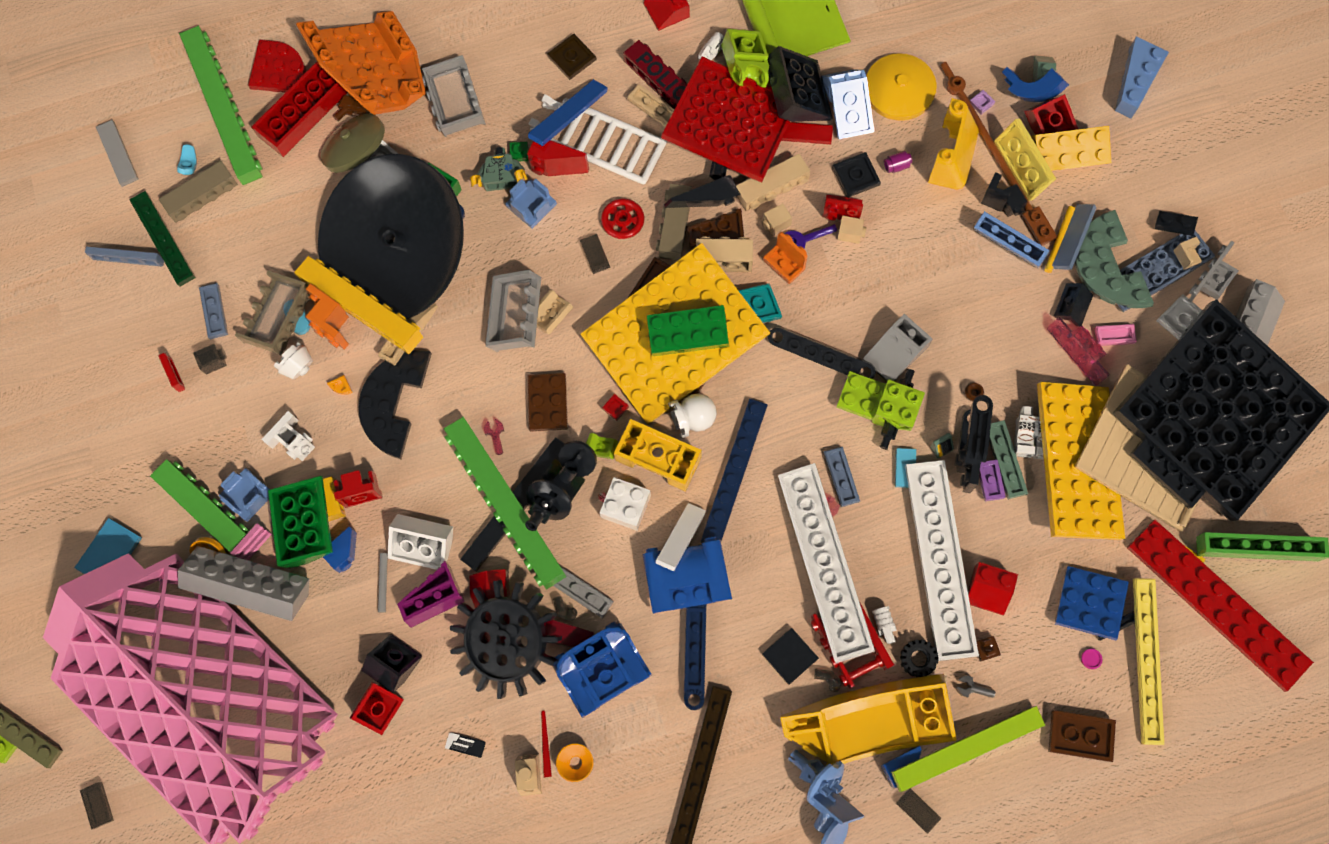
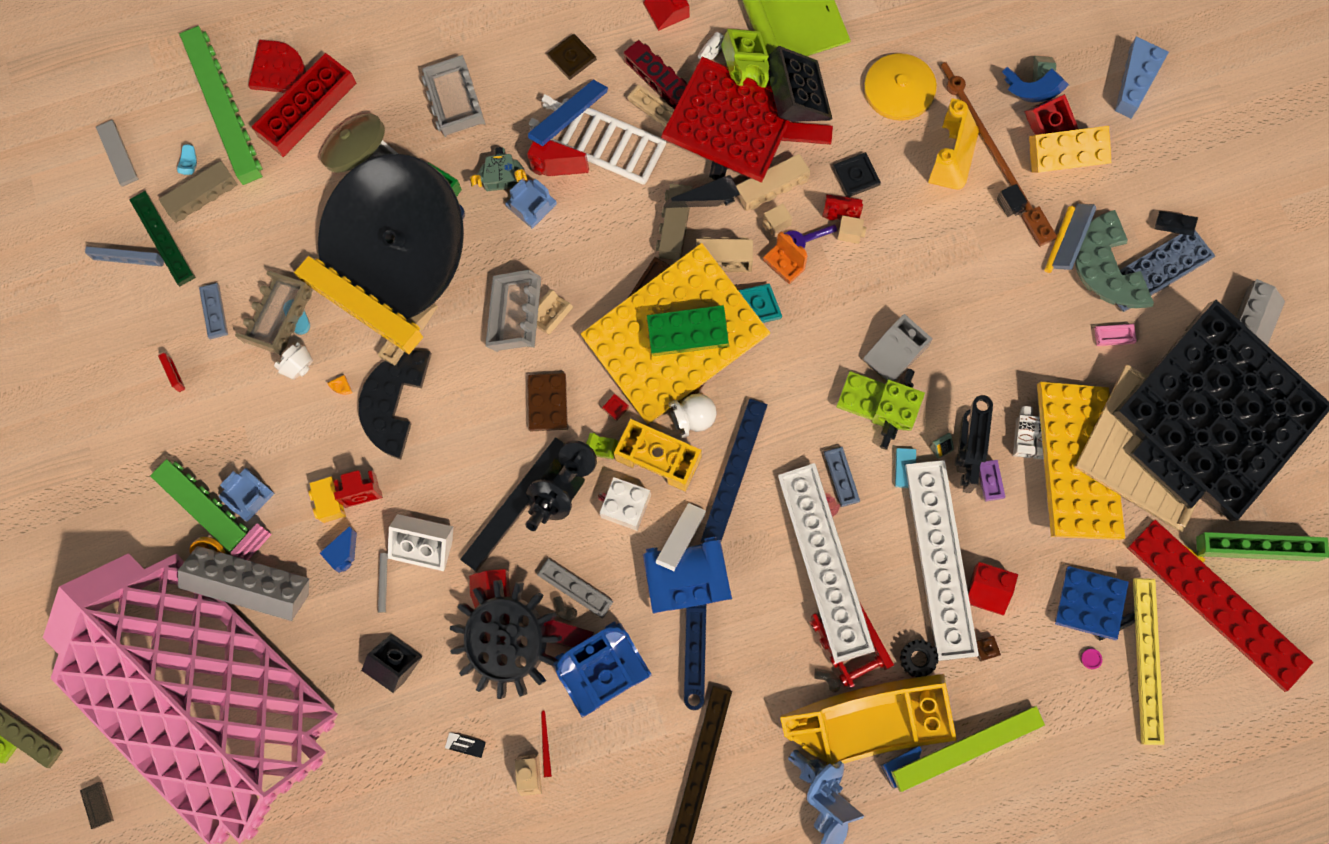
(109, 544): dark azure tile -> none
(210, 359): clear smoke brick -> none
(284, 432): white tile -> none
(300, 522): green slope -> none
(326, 317): orange bracket -> none
(349, 105): reddish brown piece -> none
(376, 708): red slope -> none
(381, 49): orange wedge -> none
(432, 597): magenta wedge -> none
(495, 435): clear pink bar -> none
(504, 502): bright green brick -> none
(519, 151): green plate -> none
(564, 758): light orange piece -> none
(595, 254): clear smoke tile -> none
(625, 233): red plate -> none
(725, 226): reddish brown wing -> none
(790, 656): black tile -> none
(819, 353): black plate -> none
(850, 102): bracket -> none
(885, 623): white hinge -> none
(897, 162): magenta brick -> none
(918, 810): clear smoke tile -> none
(973, 386): reddish brown plate -> none
(974, 688): flat silver bar -> none
(982, 102): lavender tile -> none
(995, 197): black panel -> none
(1009, 467): sand green plate -> none
(1011, 240): medium blue brick -> none
(1024, 159): light yellow tile -> none
(1074, 303): black panel -> none
(1081, 349): clear pink bracket -> none
(1082, 736): reddish brown plate -> none
(1179, 316): white tile -> none
(1187, 254): tan panel -> none
(1217, 278): light grey bracket -> none

